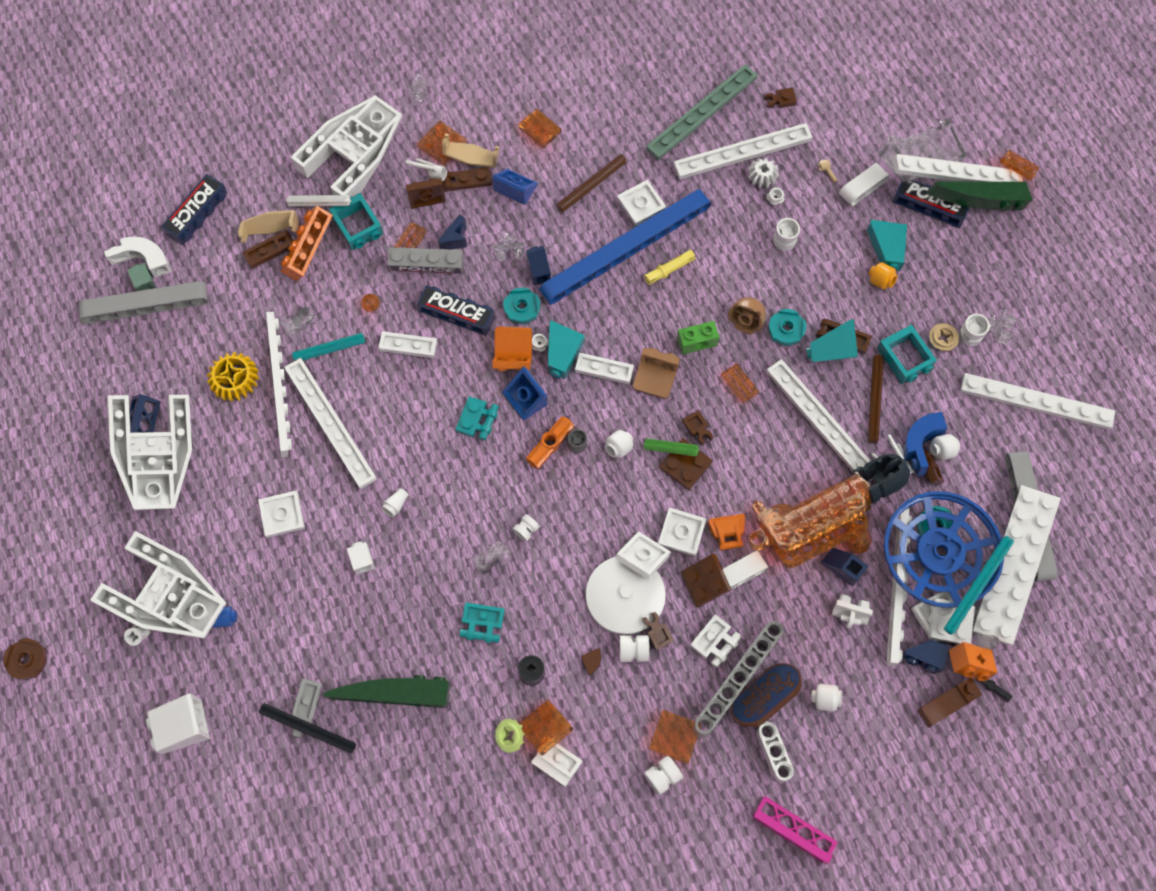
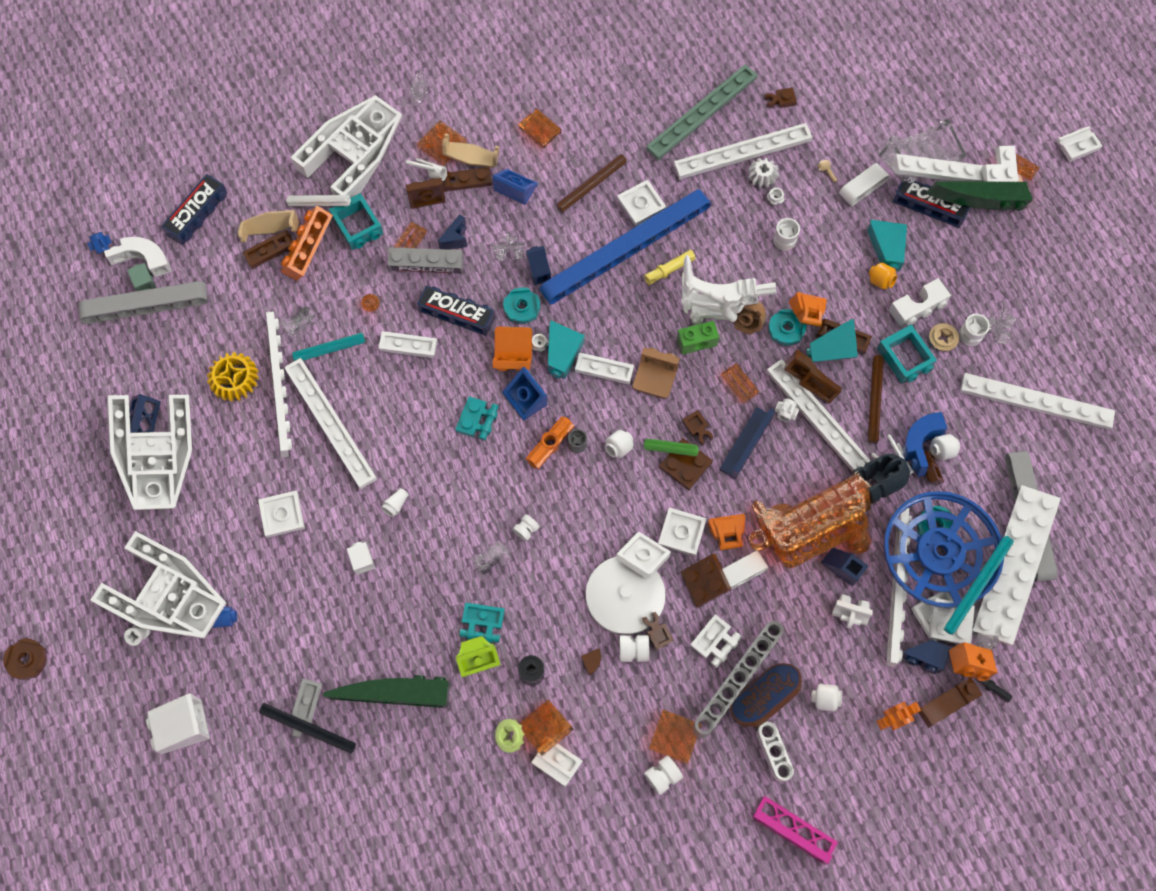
(99, 242): none -> blue gear
(476, 656): none -> lime slope
(719, 300): none -> white piece
(746, 442): none -> dark blue fence
(786, 410): none -> white gear
(808, 308): none -> orange piece
(811, 377): none -> reddish brown slope
(898, 716): none -> orange gear
(907, 311): none -> white arch
(1006, 166): none -> white plate
(1079, 143): none -> white plate

